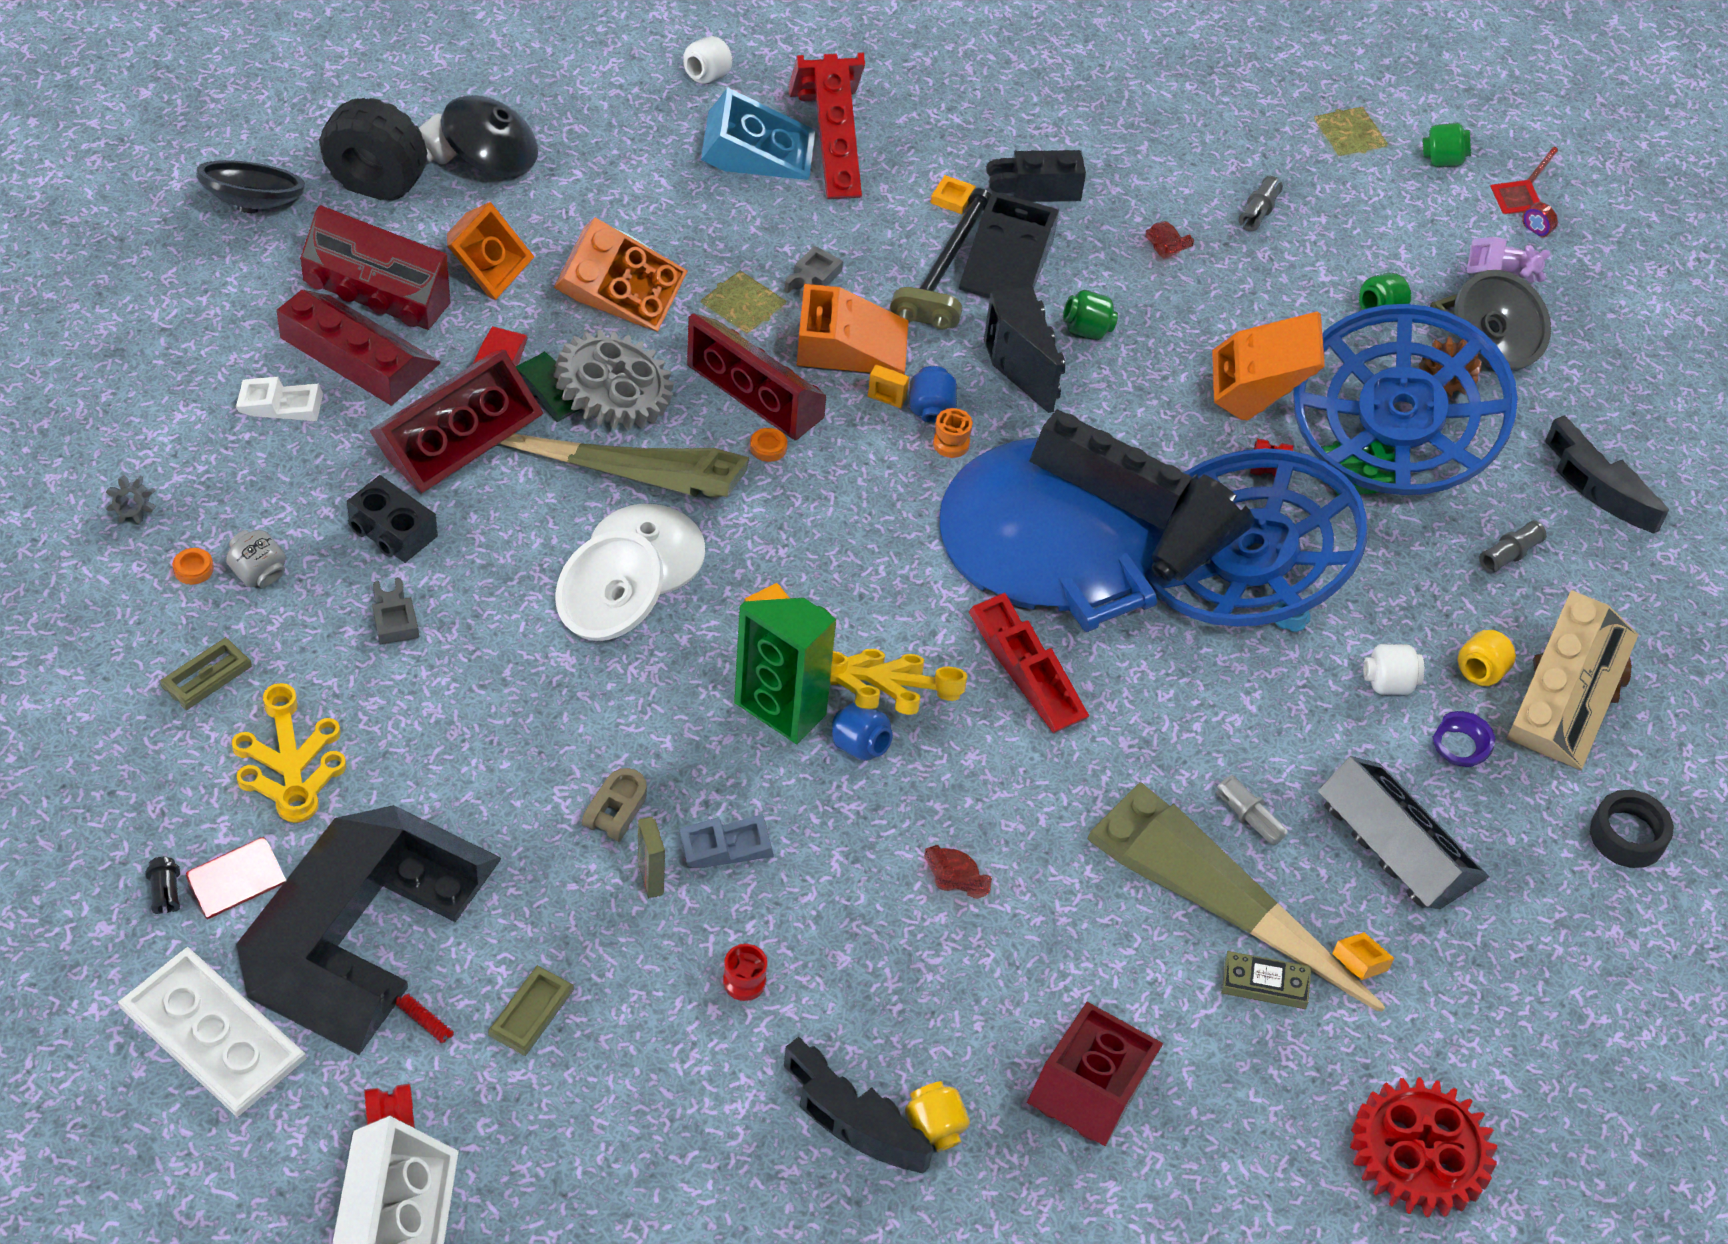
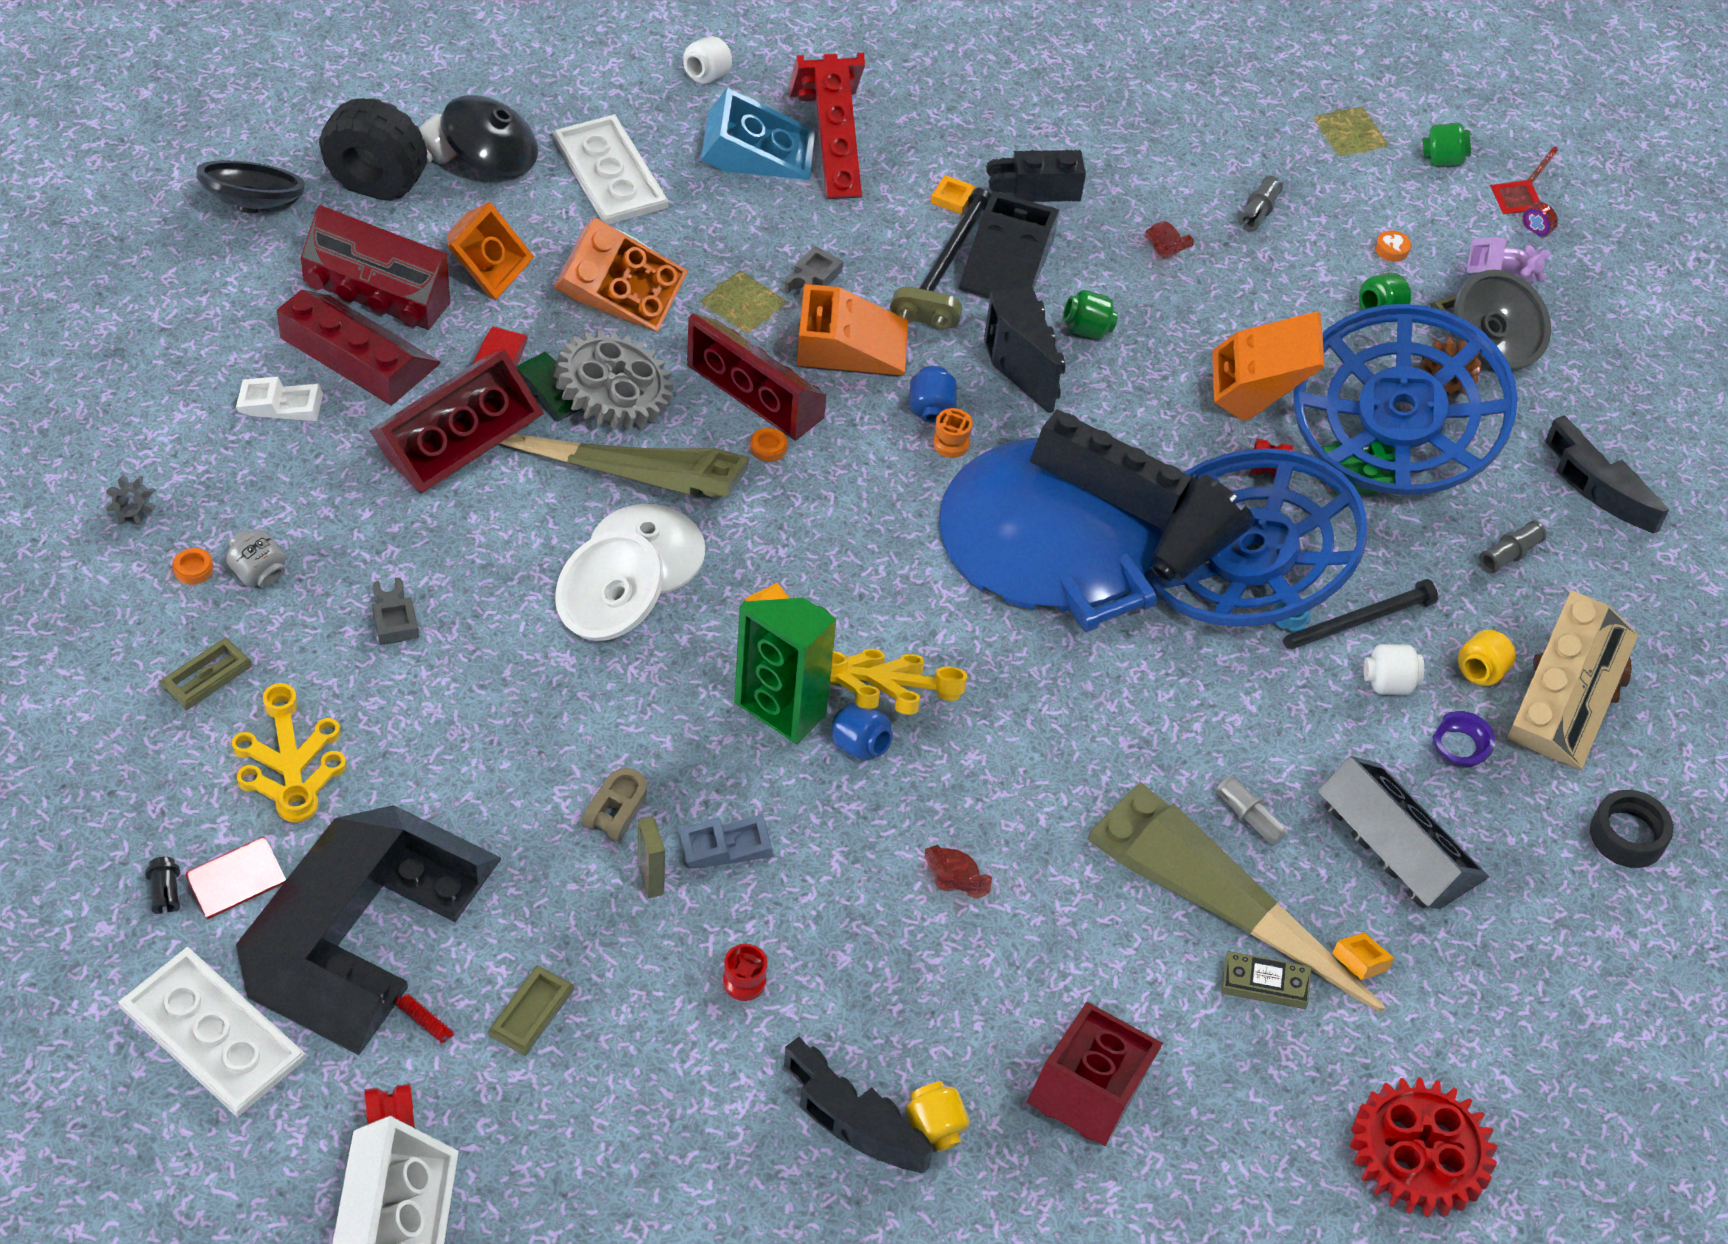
(391, 519): black brick -> none
(610, 169): none -> white tile
(888, 386): light orange plate -> none
(1028, 663): red slope -> none
(1393, 246): none -> orange tile
(1424, 592): none -> black bar

